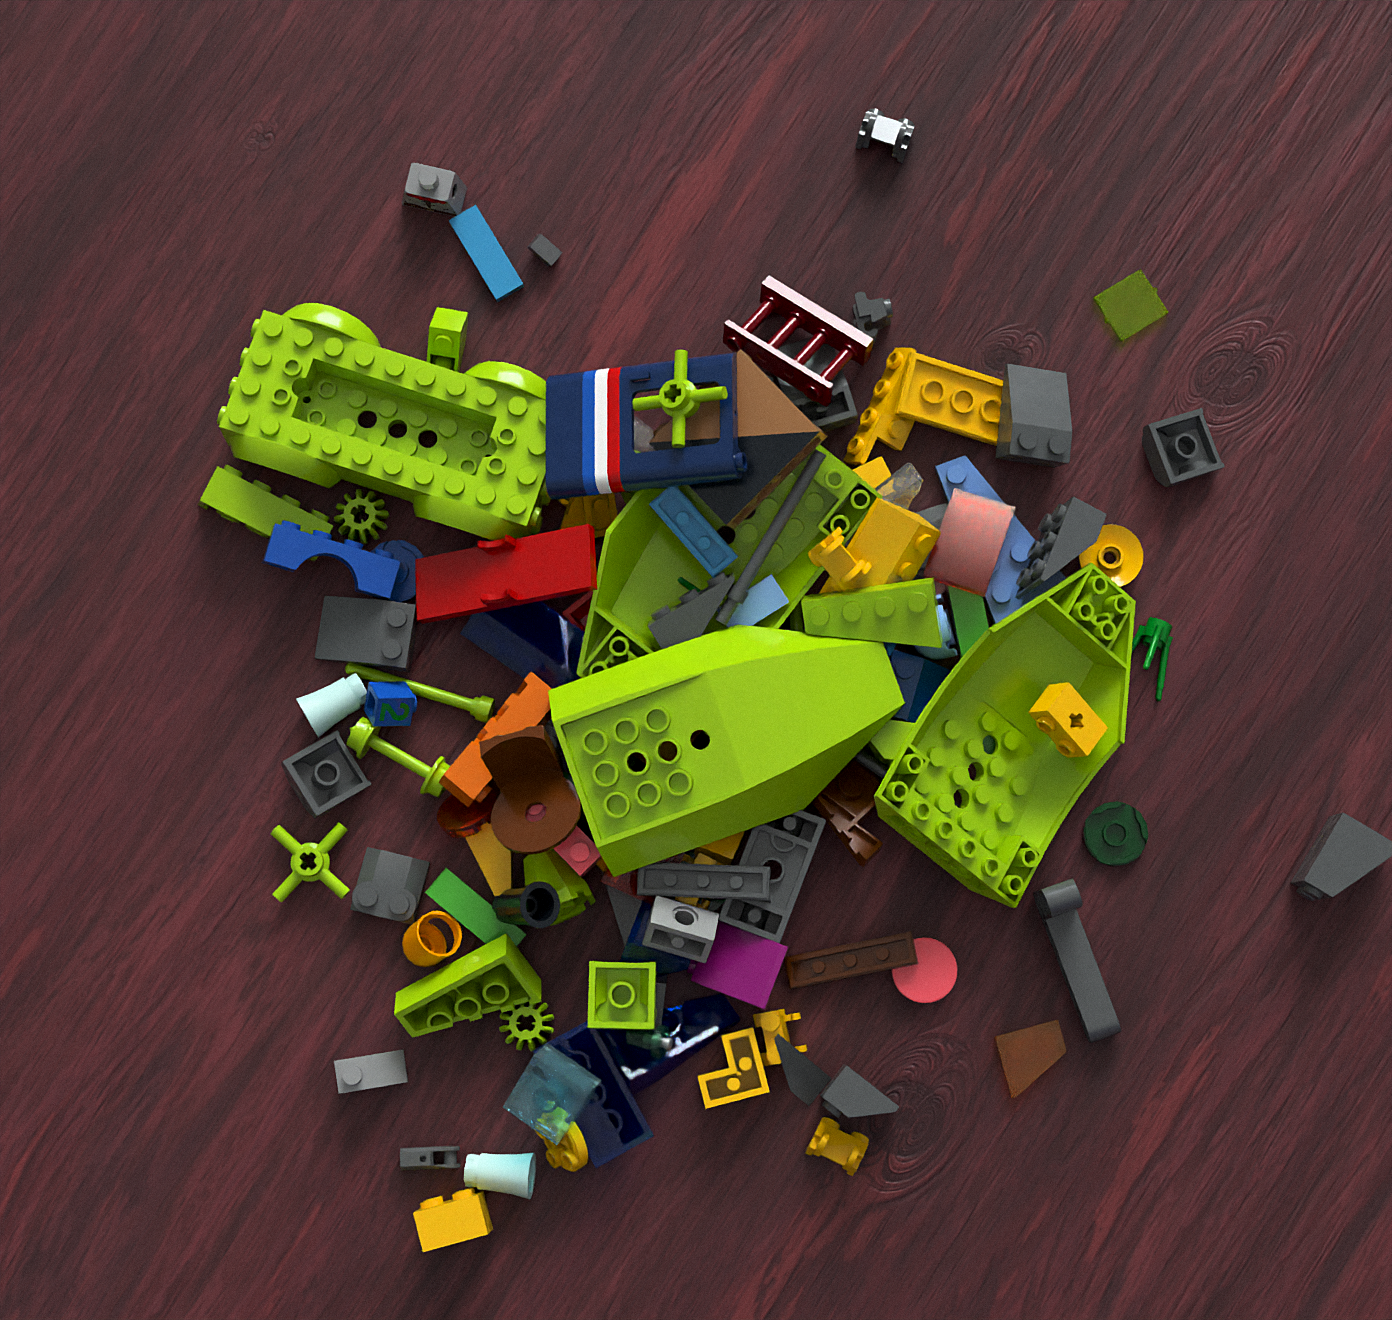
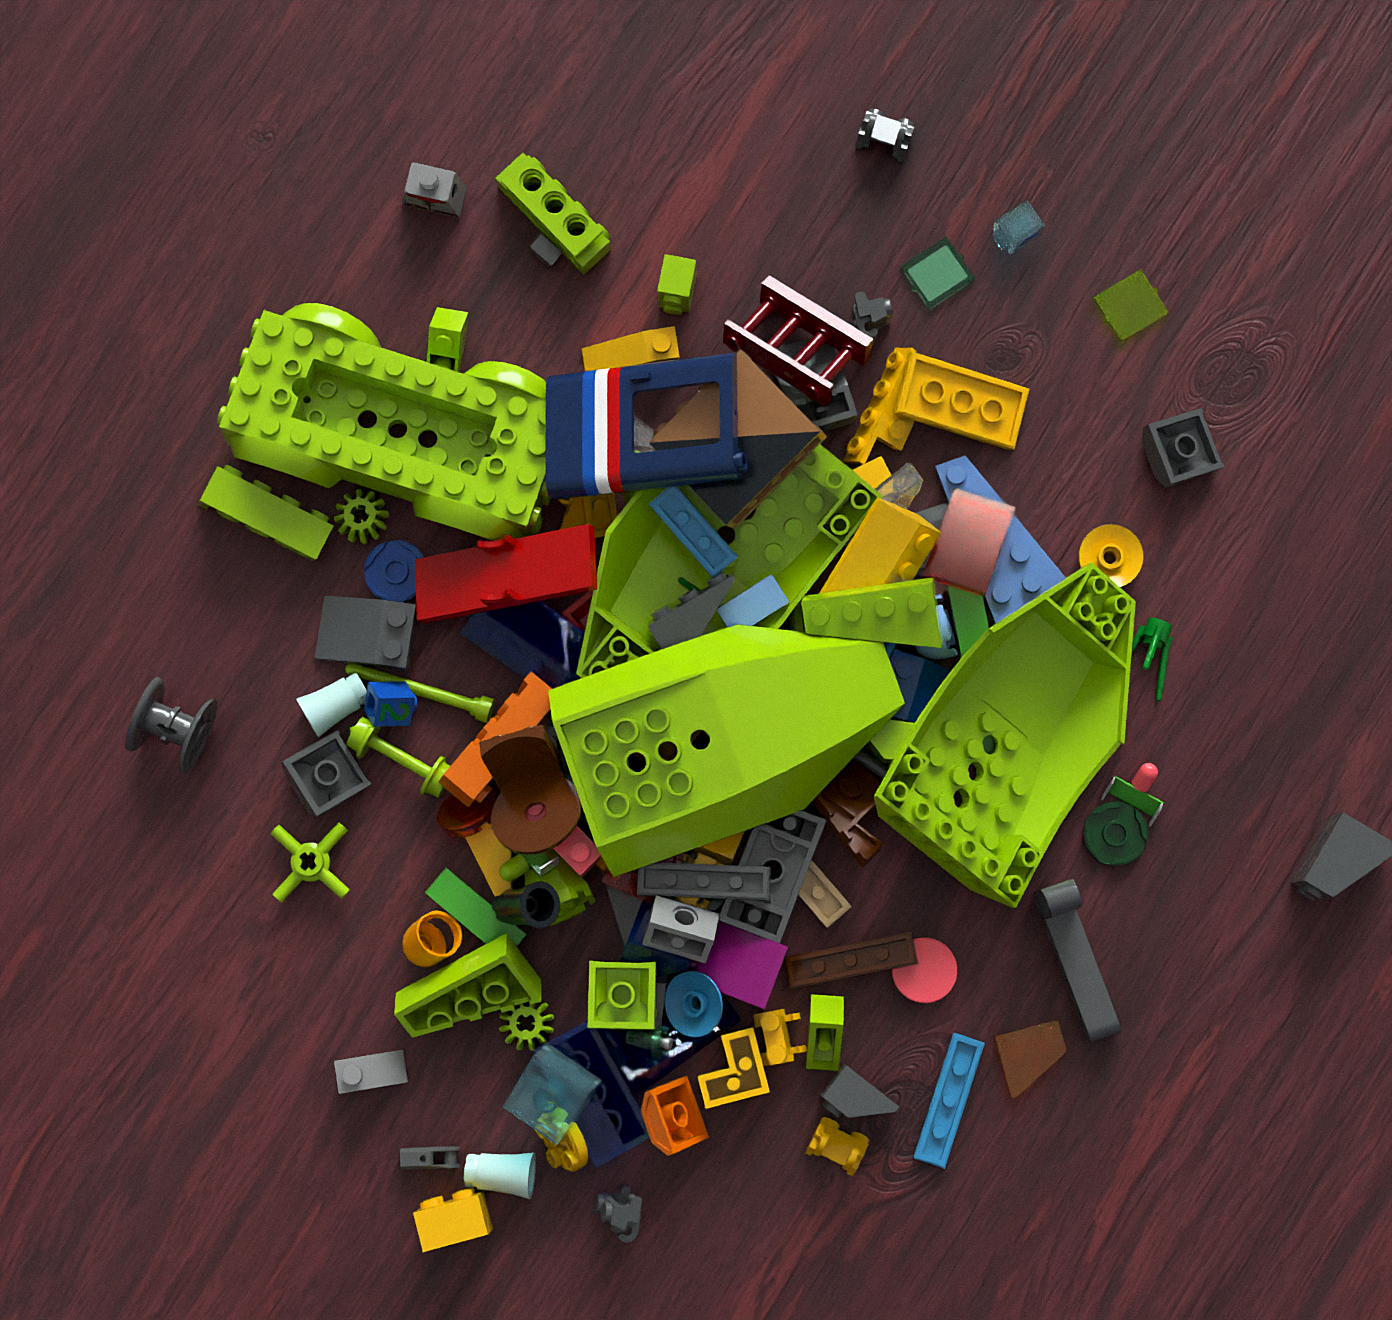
(171, 725): none -> dark grey piece
(371, 572): blue arch -> none
(390, 885): dark grey slope -> none
(486, 253): dark azure tile -> none
(519, 865): none -> piece
(580, 250): none -> lime brick
(620, 1211): none -> dark grey piece
(633, 349): none -> yellow slope
(673, 1116): none -> orange slope
(676, 284): none -> lime brick
(679, 398): lime bar -> none
(683, 1008): none -> dark azure dish
(737, 592): dark grey bar -> none
(802, 1075): dark grey sticker -> none
(822, 896): none -> tan hinge
(825, 1032): none -> lime slope
(838, 561): yellow piece -> none
(937, 273): none -> clear green piece
(948, 1100): none -> dark azure tile
(1017, 227): none -> clear light blue brick
(1034, 417): dark grey slope -> none
(1062, 538): dark grey slope -> none
(1067, 720): yellow brick -> none
(1136, 793): none -> piece

